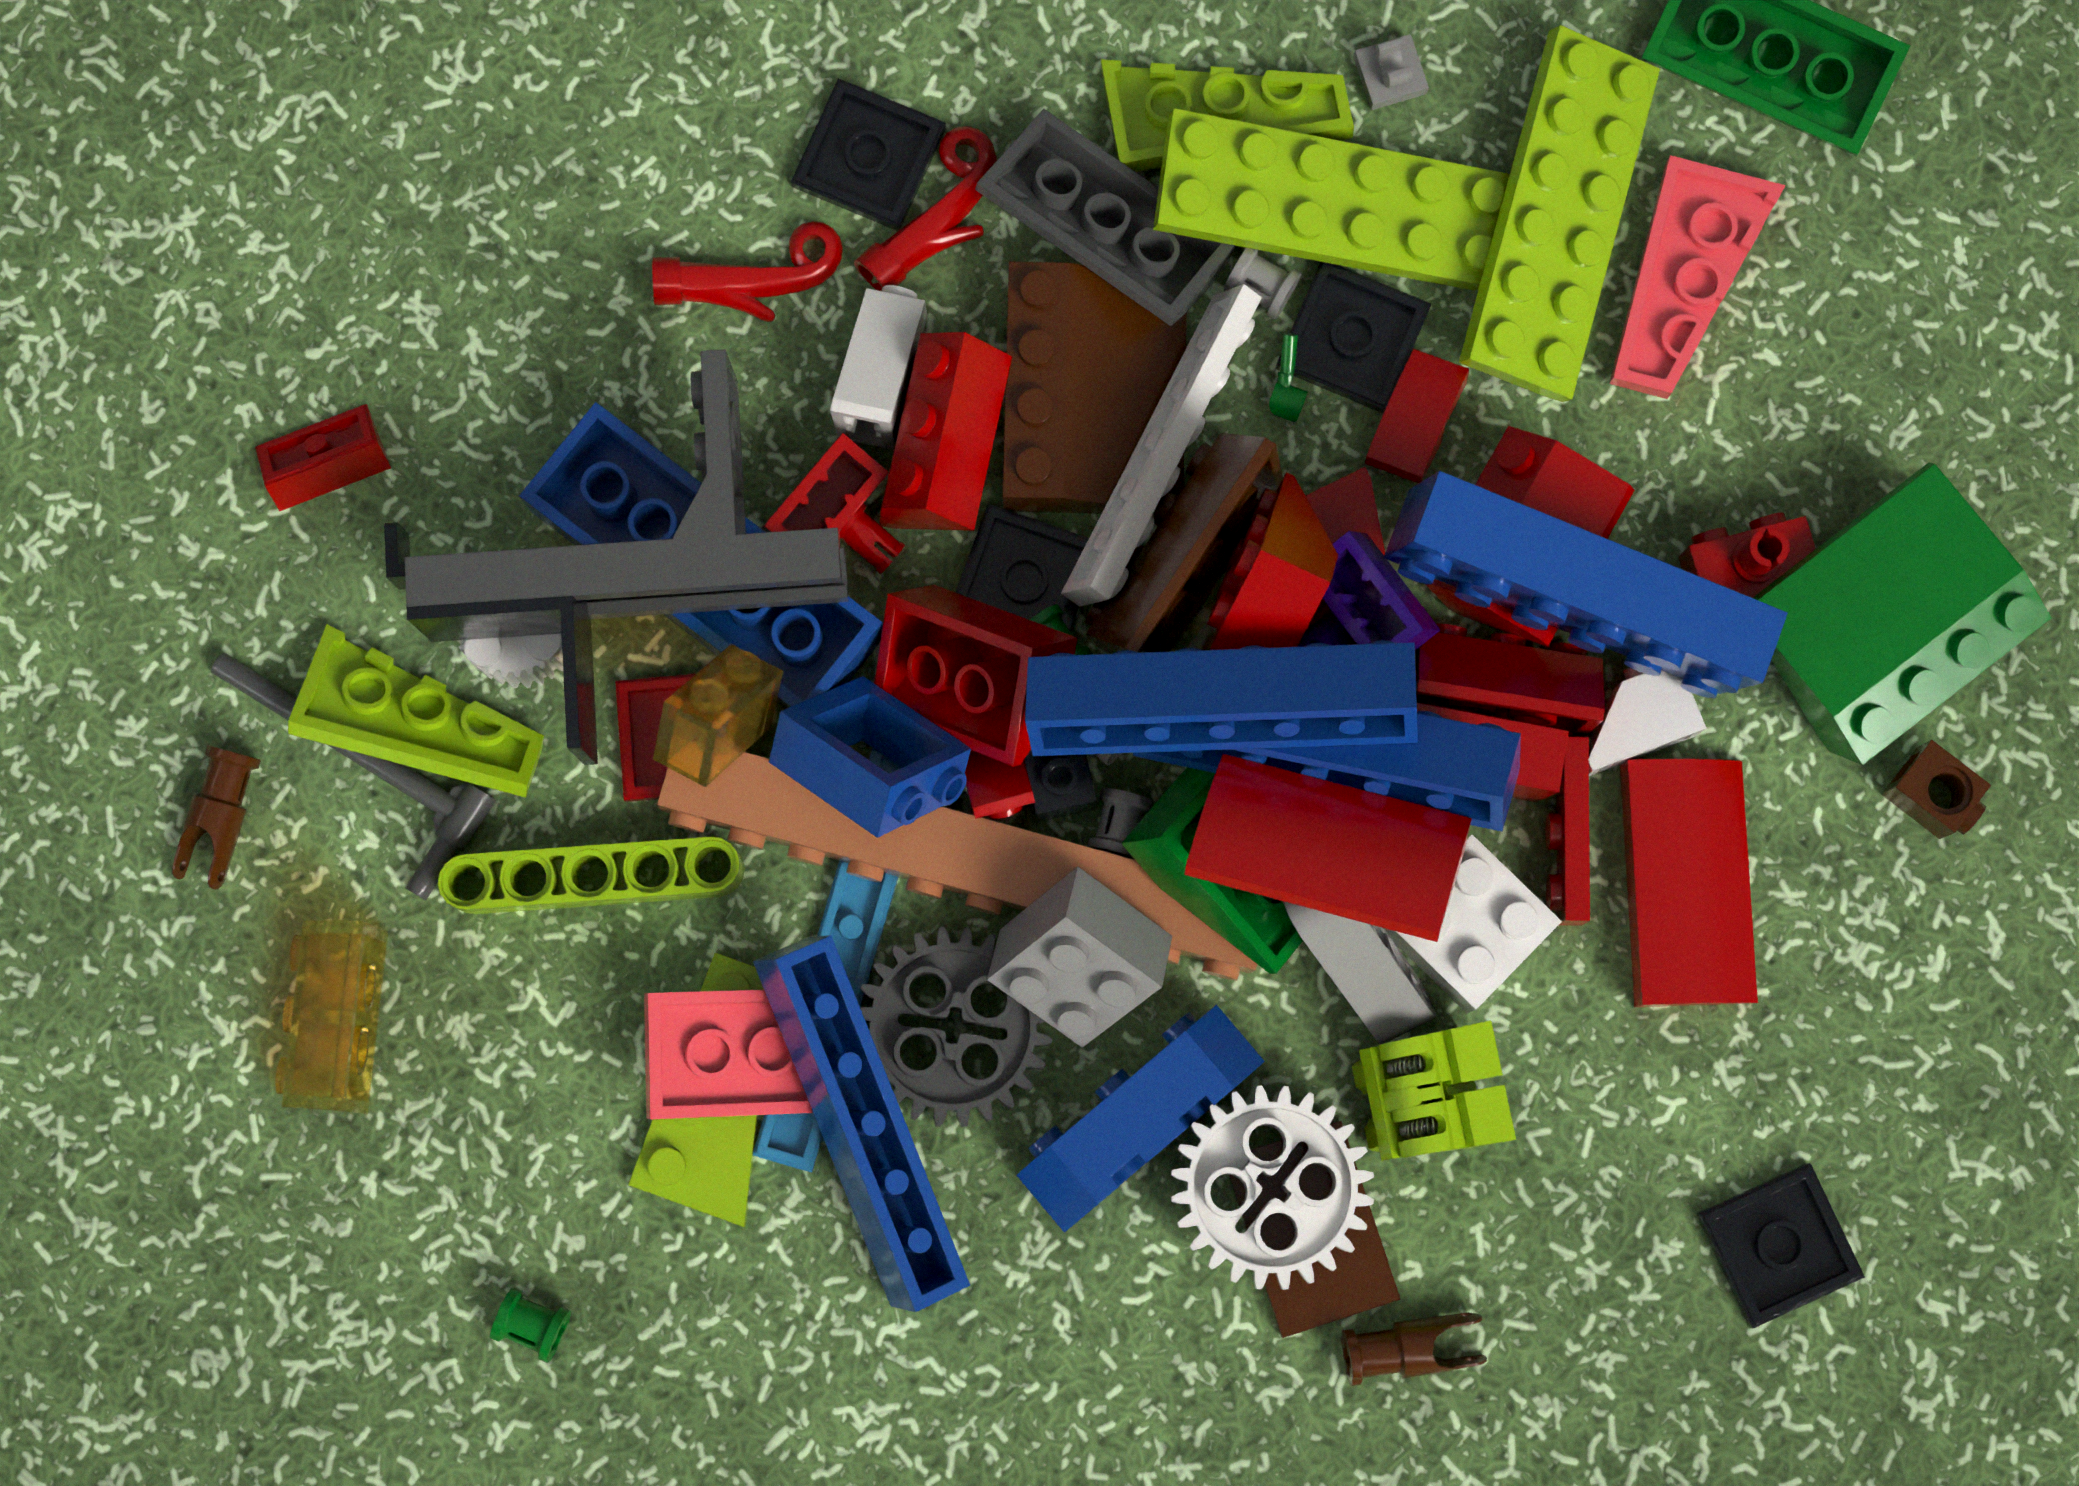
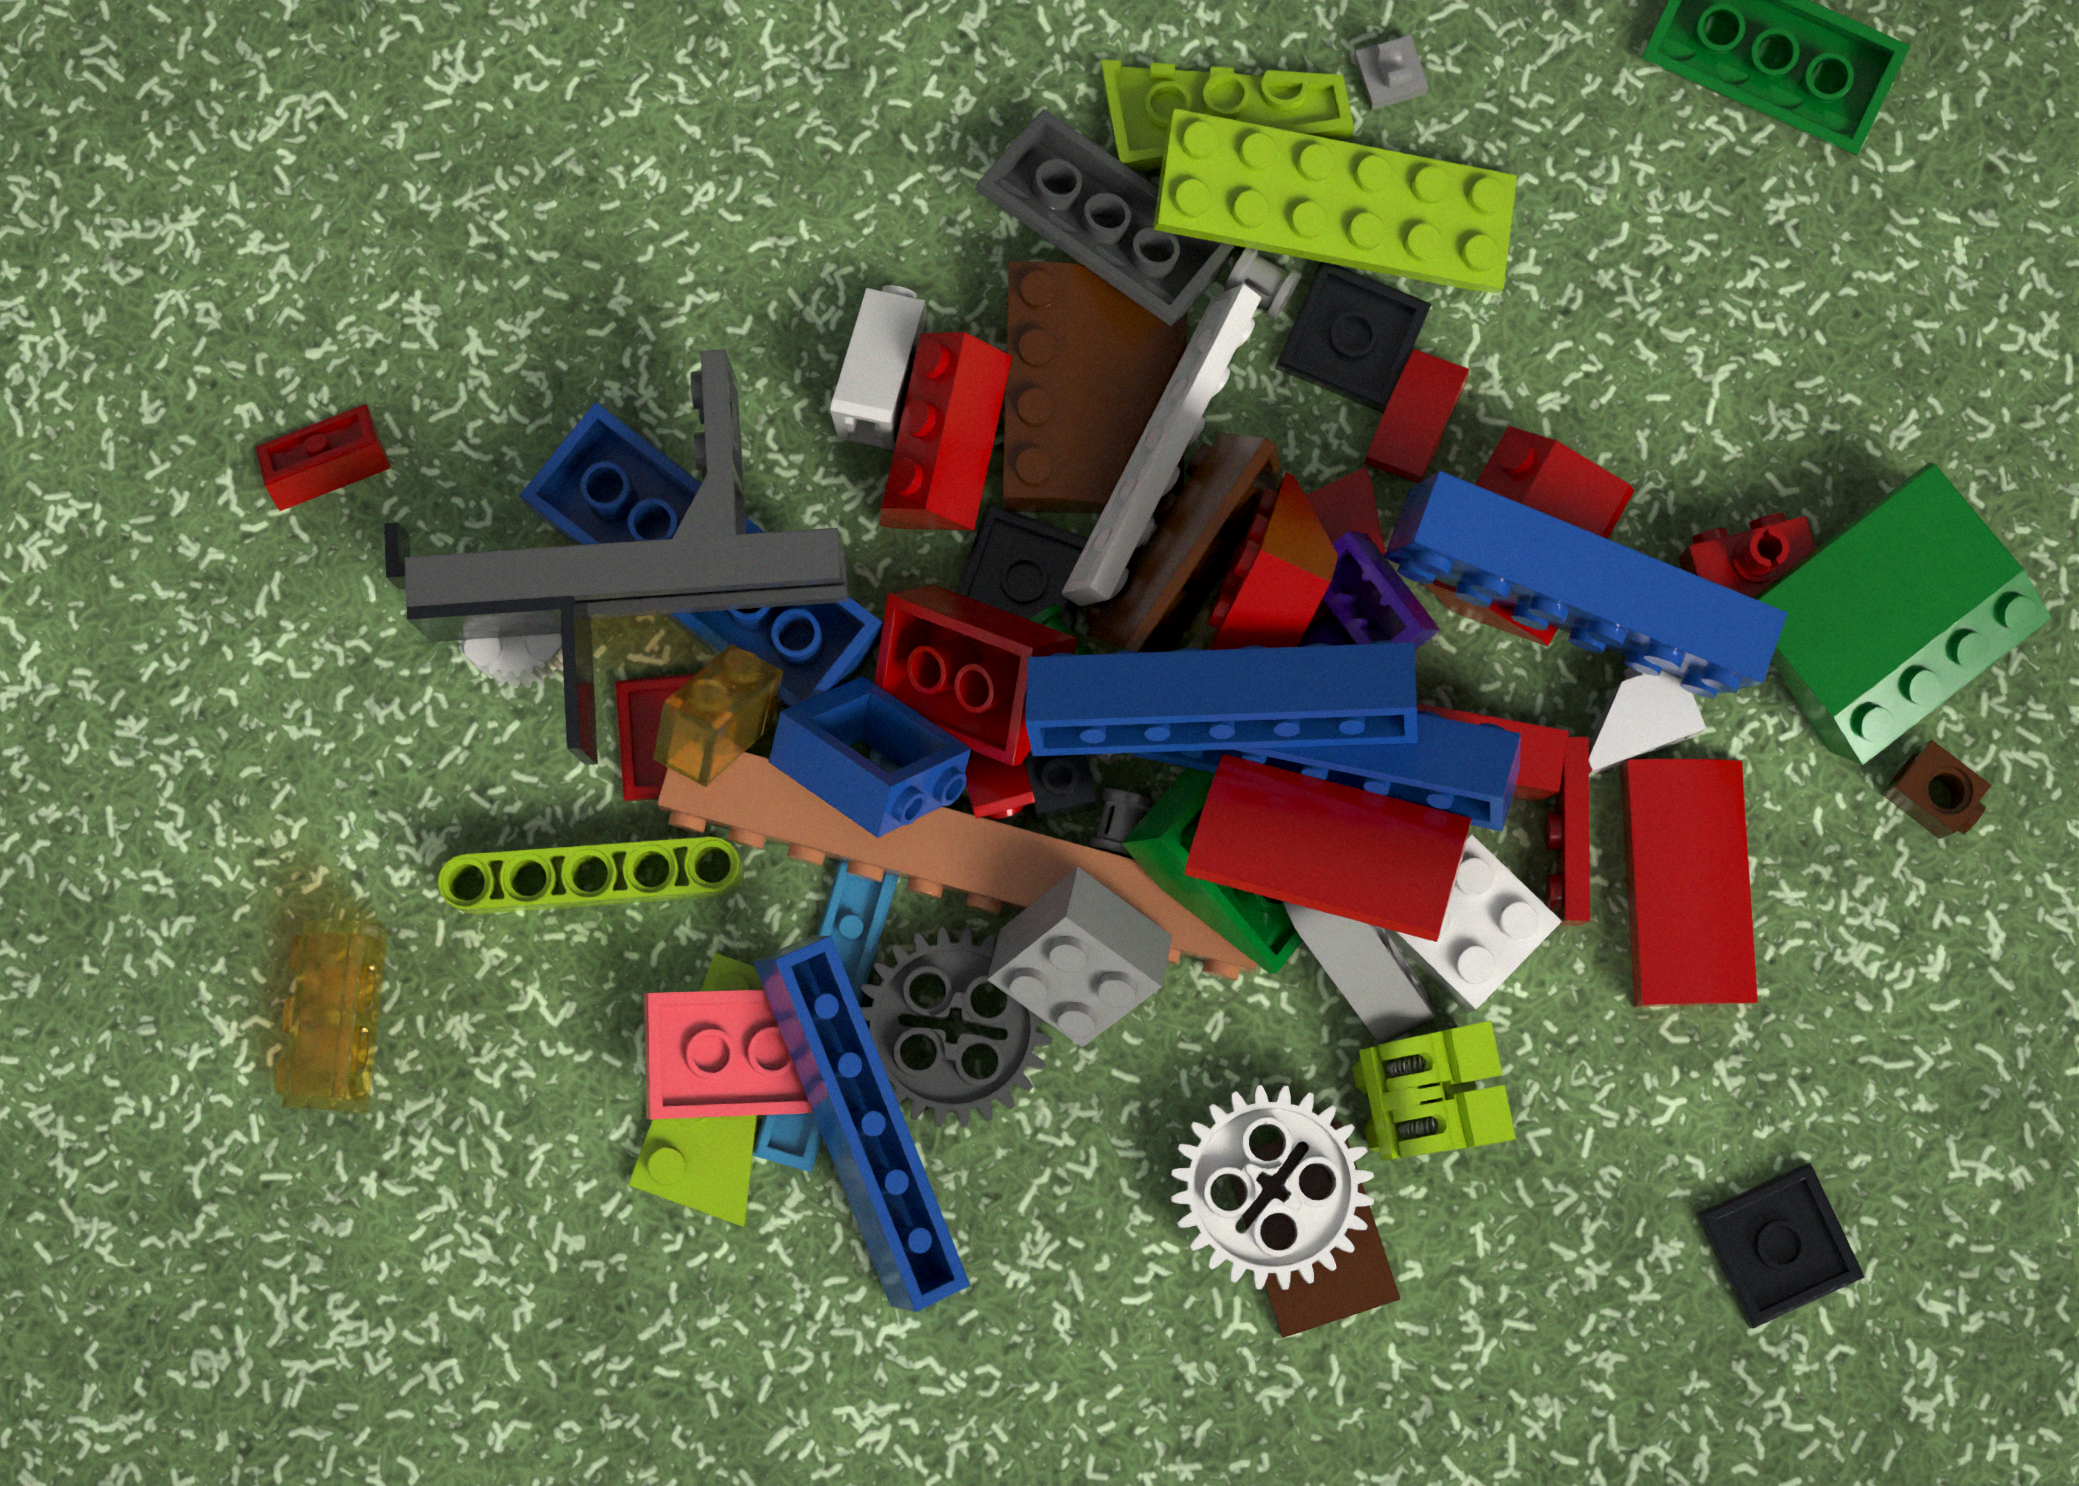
(216, 811): reddish brown piece -> none
(384, 712): lime wing -> none
(457, 811): dark grey bar -> none
(530, 1324): green bush -> none
(739, 285): red plant -> none
(835, 498): red brick -> none
(868, 154): black tile -> none
(936, 226): red plant -> none
(1138, 1116): blue brick -> none
(1286, 399): green hand -> none
(1404, 1348): reddish brown piece -> none
(1511, 680): red slope -> none
(1559, 215): lime plate -> none
(1690, 258): coral wing -> none

